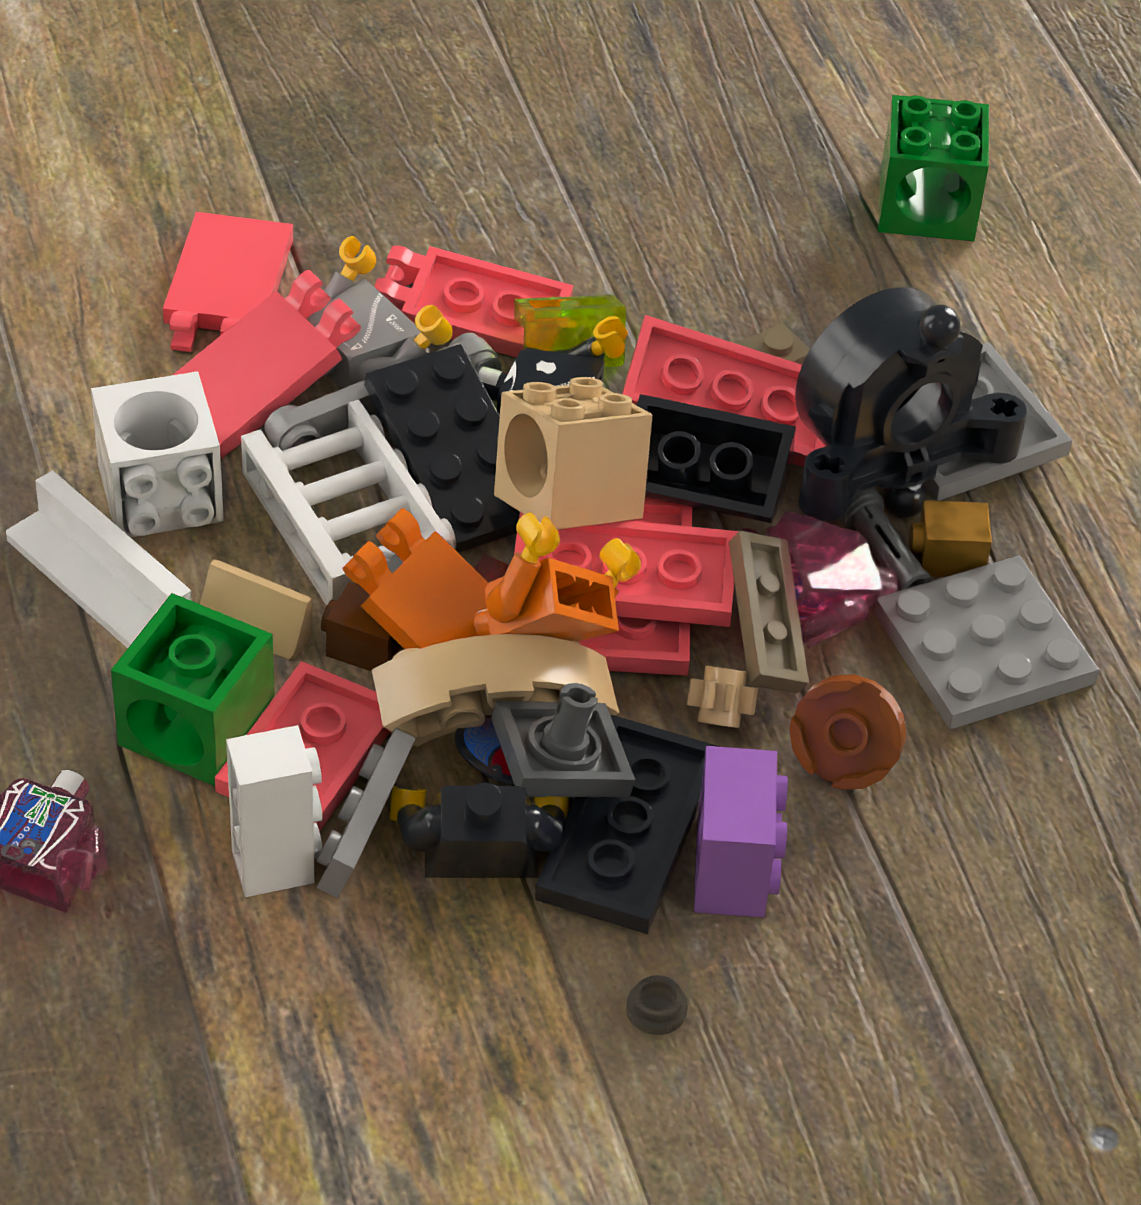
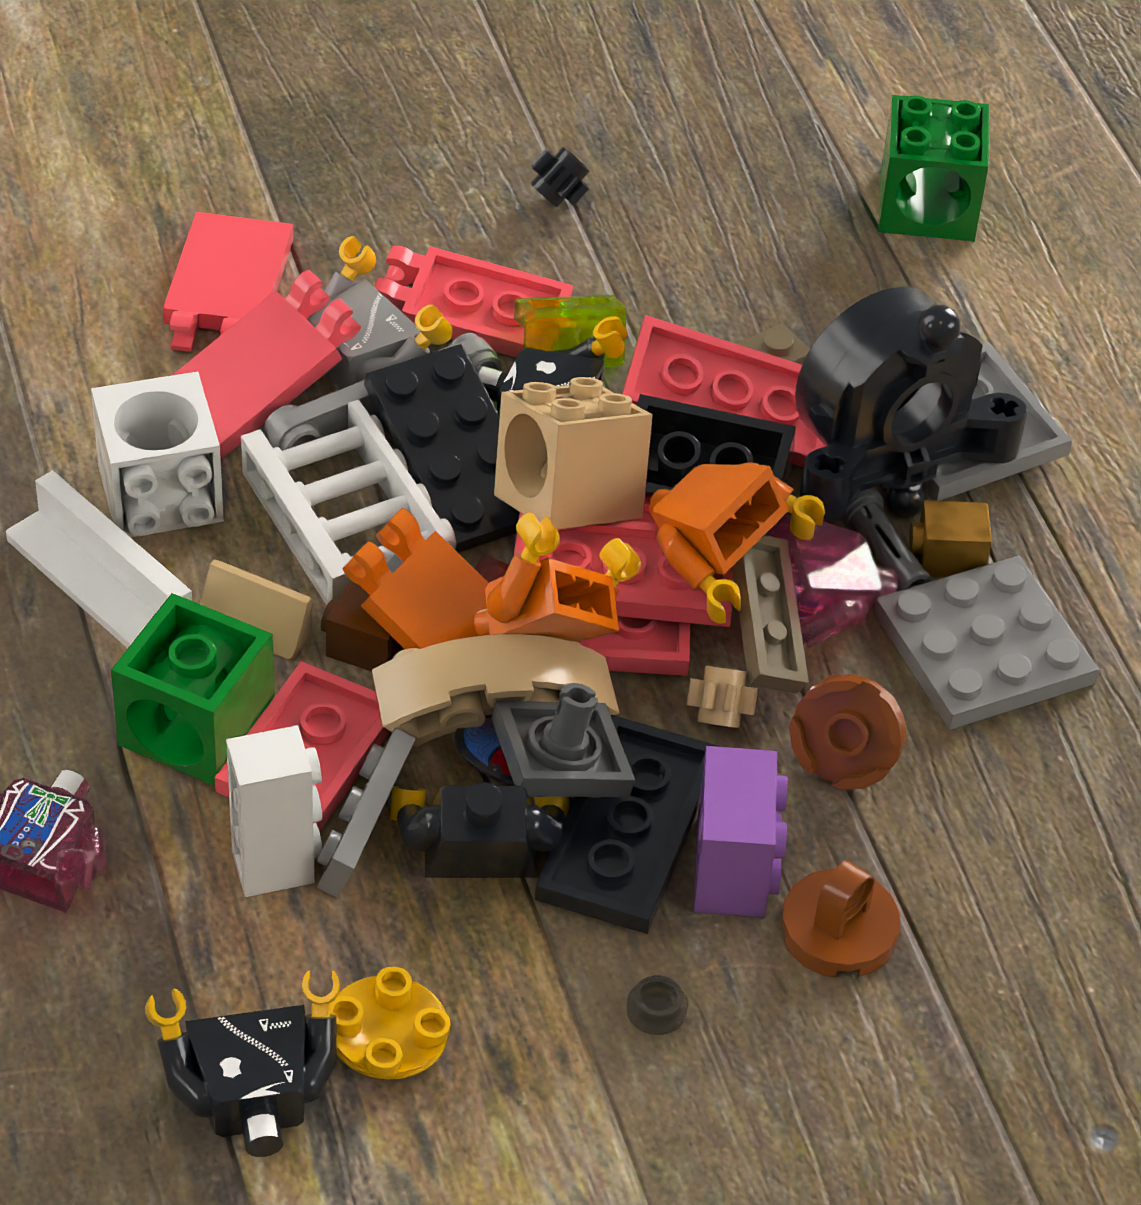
(251, 1066): none -> black torso
(389, 1025): none -> yellow dish
(560, 177): none -> black gear
(719, 517): none -> orange torso
(841, 921): none -> dark orange tile

